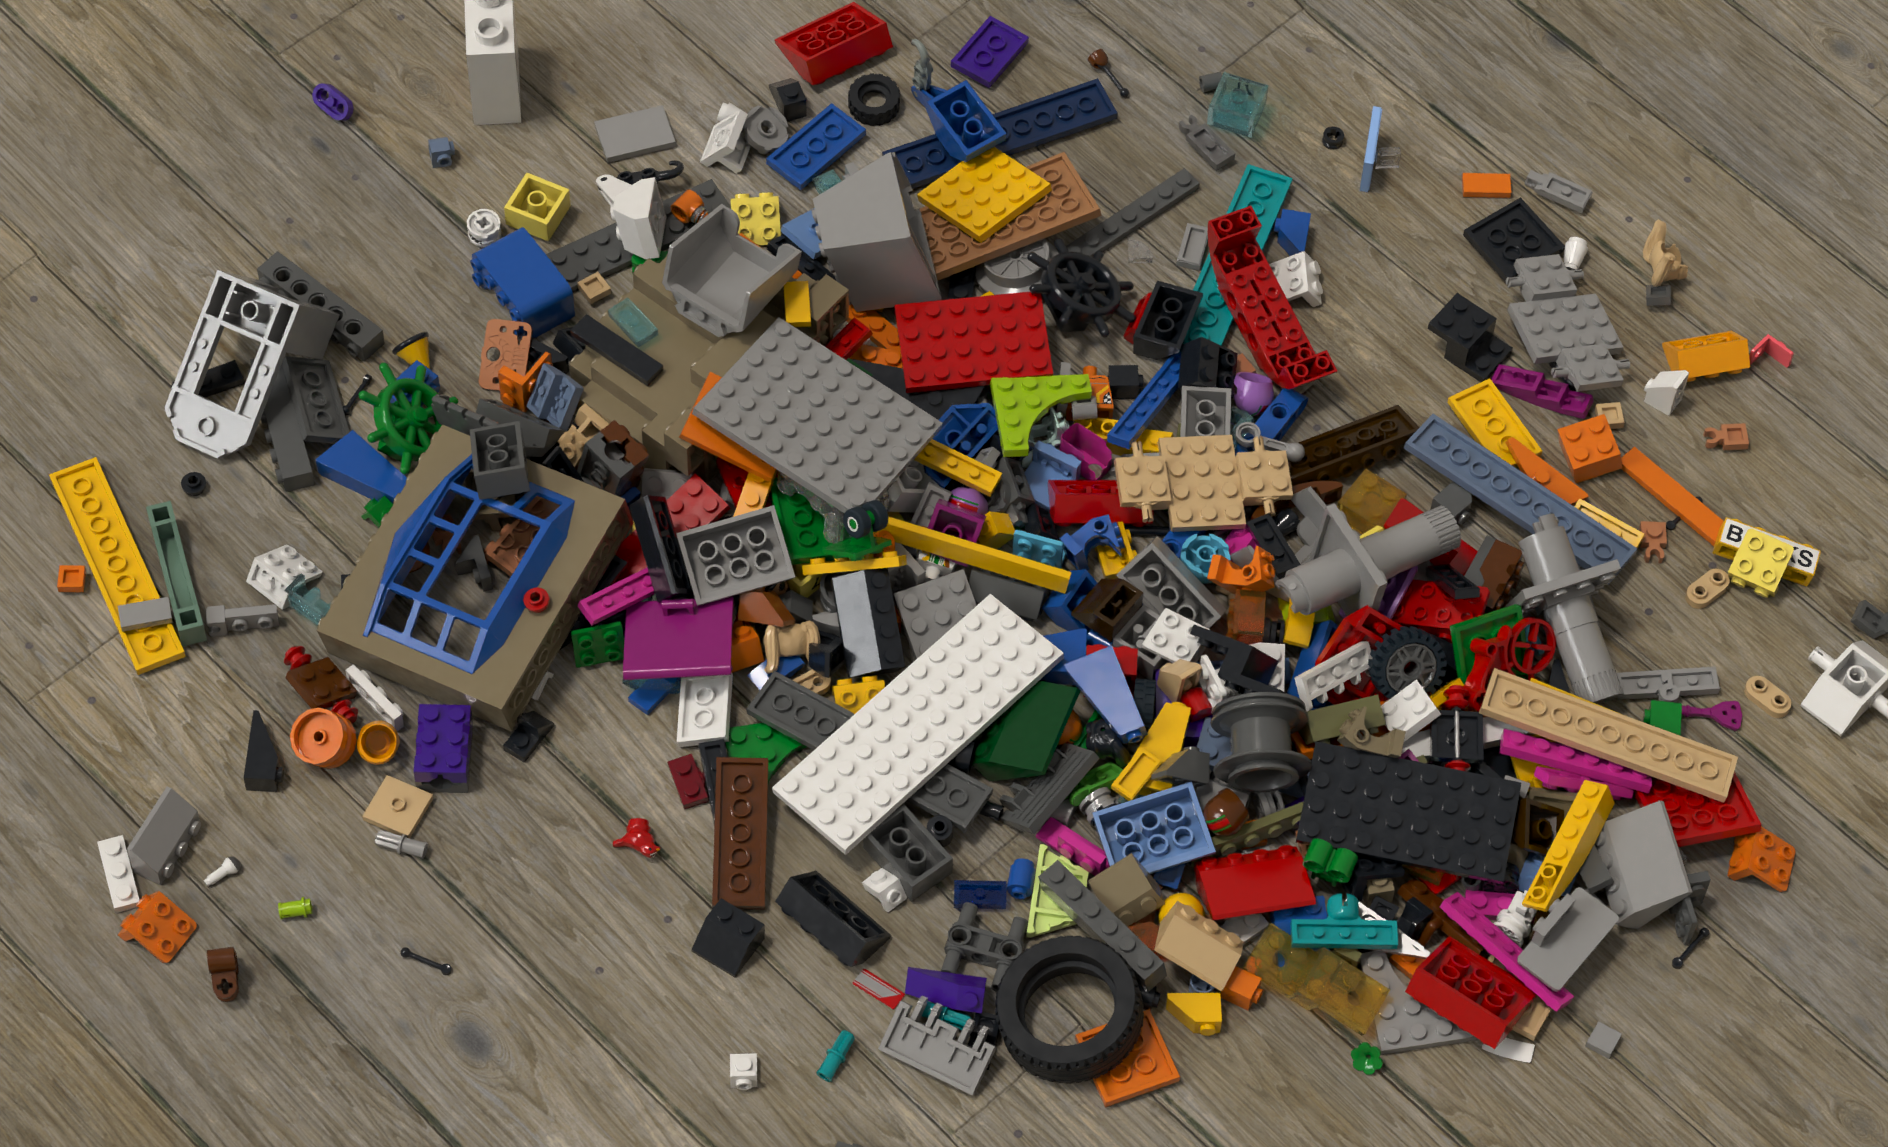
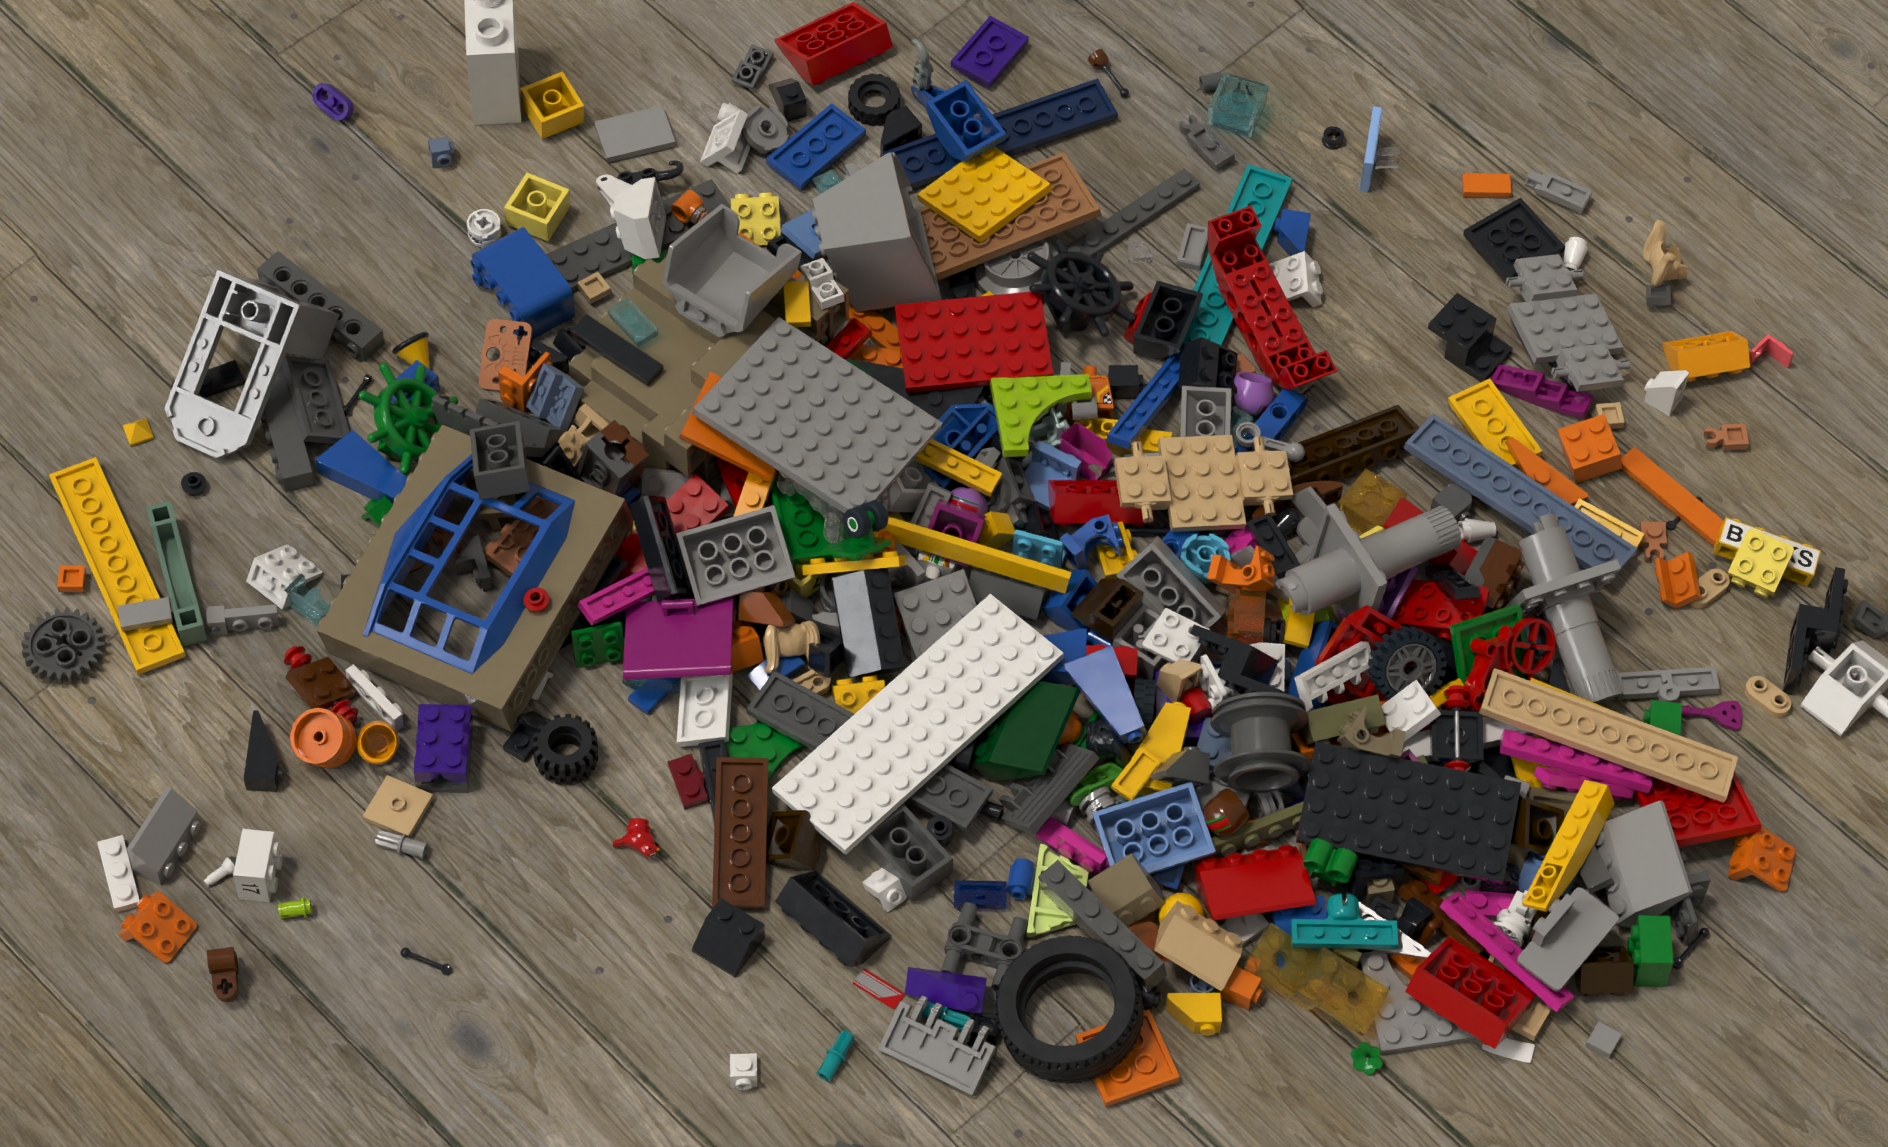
(76, 629): none -> dark grey gear
(138, 432): none -> yellow slope
(257, 865): none -> white brick
(552, 105): none -> yellow brick
(565, 731): none -> black tyre
(753, 67): none -> dark grey slope
(792, 840): none -> dark brown slope
(822, 283): none -> white slope
(899, 129): none -> black slope
(1476, 530): none -> white cone
(1606, 971): none -> dark brown slope
(1651, 950): none -> green brick
(1678, 580): none -> orange bracket
(1815, 628): none -> black bracket

